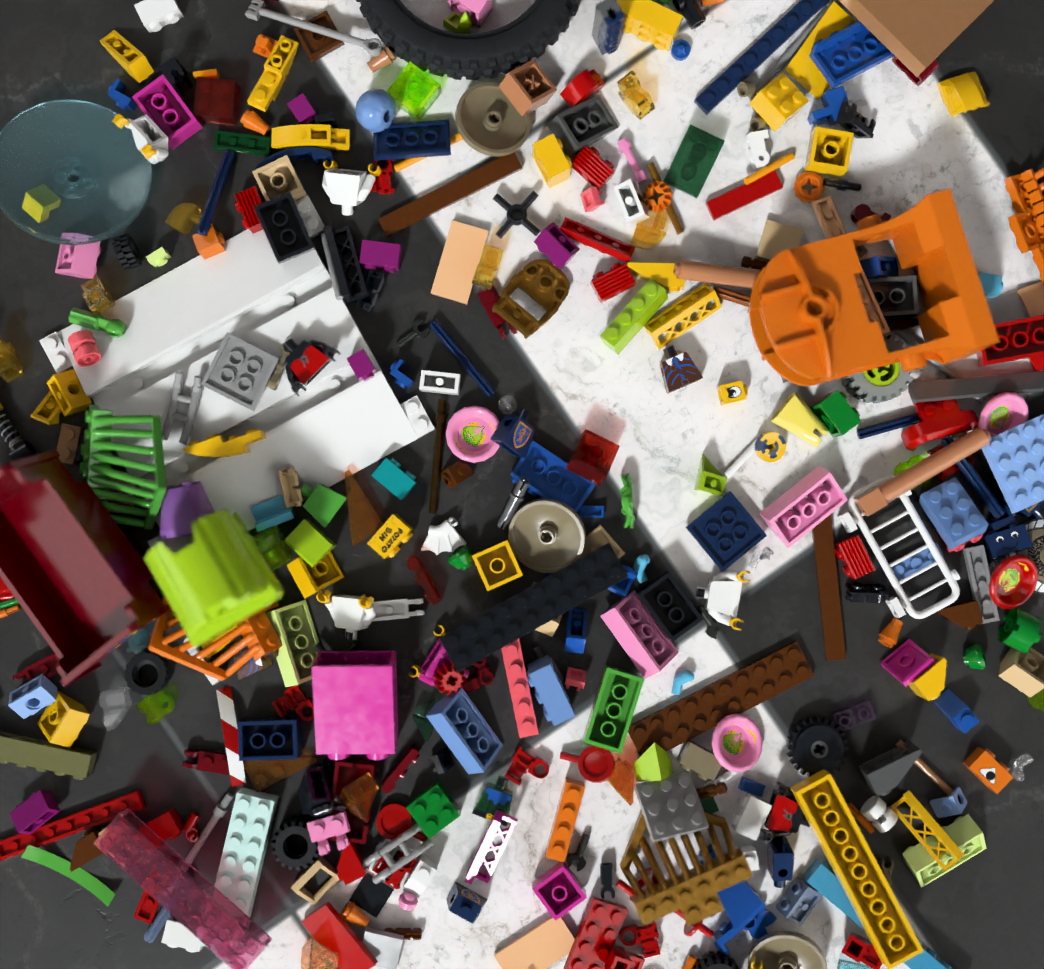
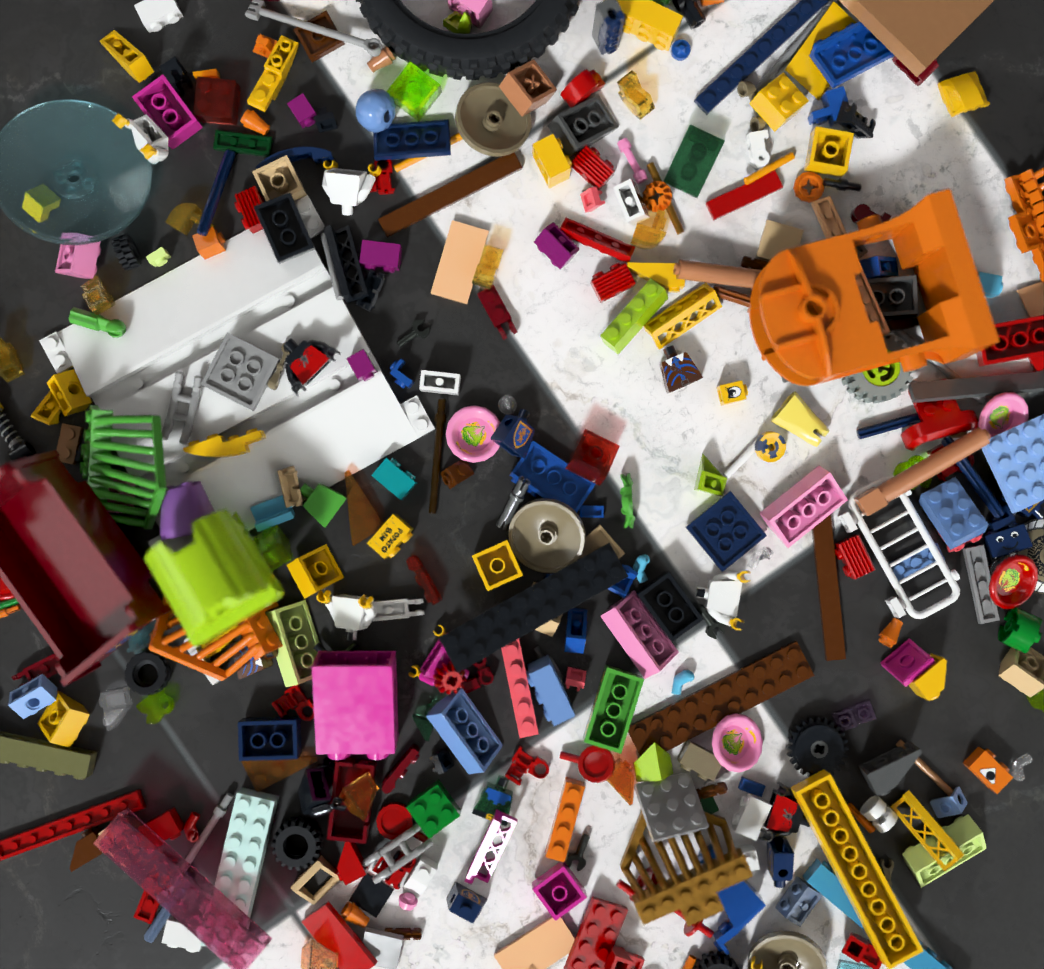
(34, 812): magenta brick -> none
(62, 866): bright green sticker -> none
(84, 348): coral wheel -> none
(122, 101): blue bracket -> none
(207, 761): dark red hinge -> none
(230, 734): sticker -> none
(309, 542): lime slope -> none
(310, 135): yellow slope -> none
(327, 827): bright pink plate -> none
(443, 537): white arm -> none
(461, 558): green cone -> none
(462, 358): dark blue axle -> none
(516, 207): black bar -> none
(544, 285): pearl gold slope -> none
(607, 879): black bar -> none
(646, 935): red piece -> none
(759, 922): blue plate -> none
(836, 413): green brick -> none
(875, 592): black hinge -> none
(956, 711): blue slope -> none
(963, 614): reddish brown slope -> none
(975, 657): green cone -> none

